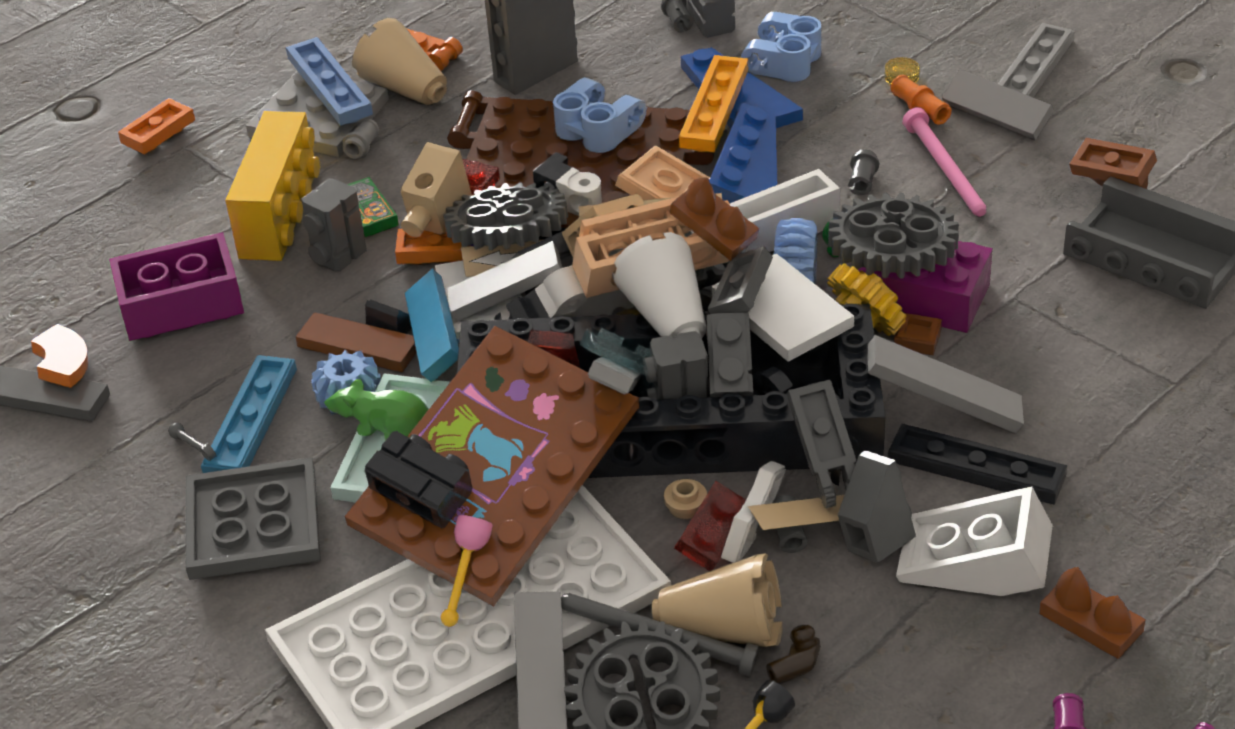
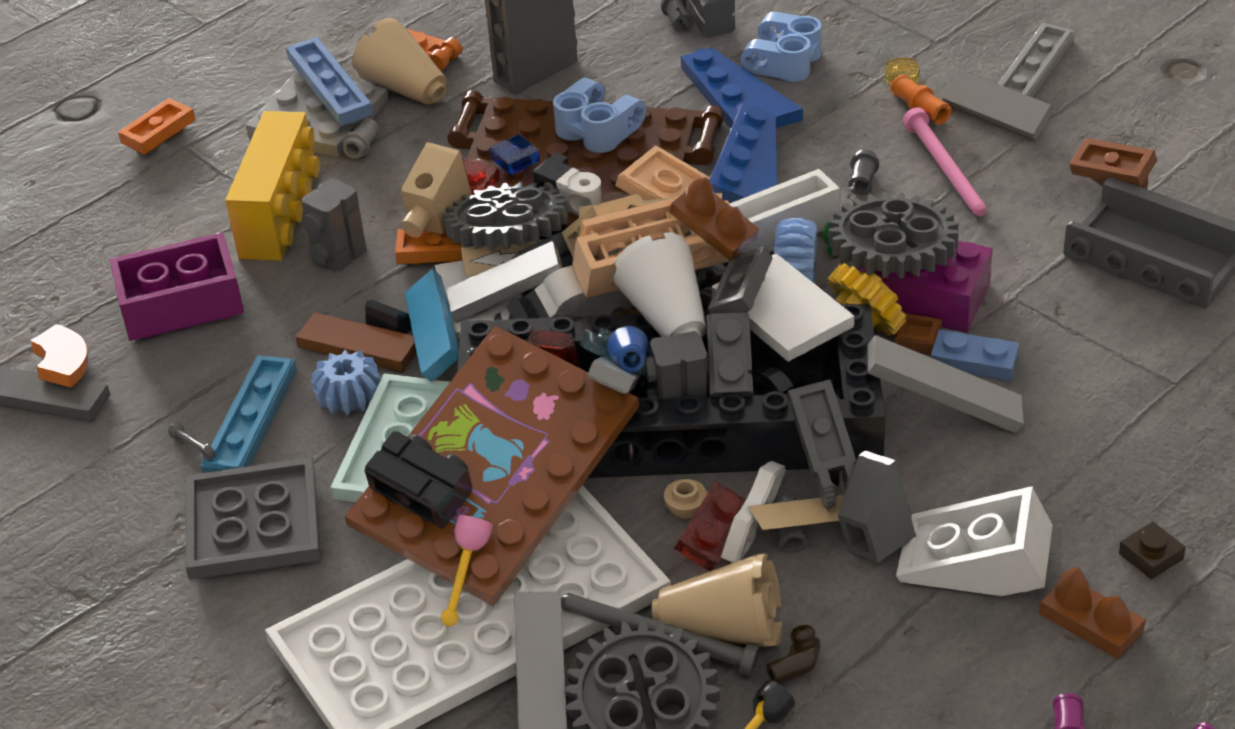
(374, 208): tile -> none
(378, 411): bright green animal -> none
(514, 154): none -> clear blue tile
(628, 340): none -> blue cone
(713, 103): light orange plate -> none
(976, 354): none -> medium blue plate
(976, 462): black tile -> none
(1152, 550): none -> dark brown plate

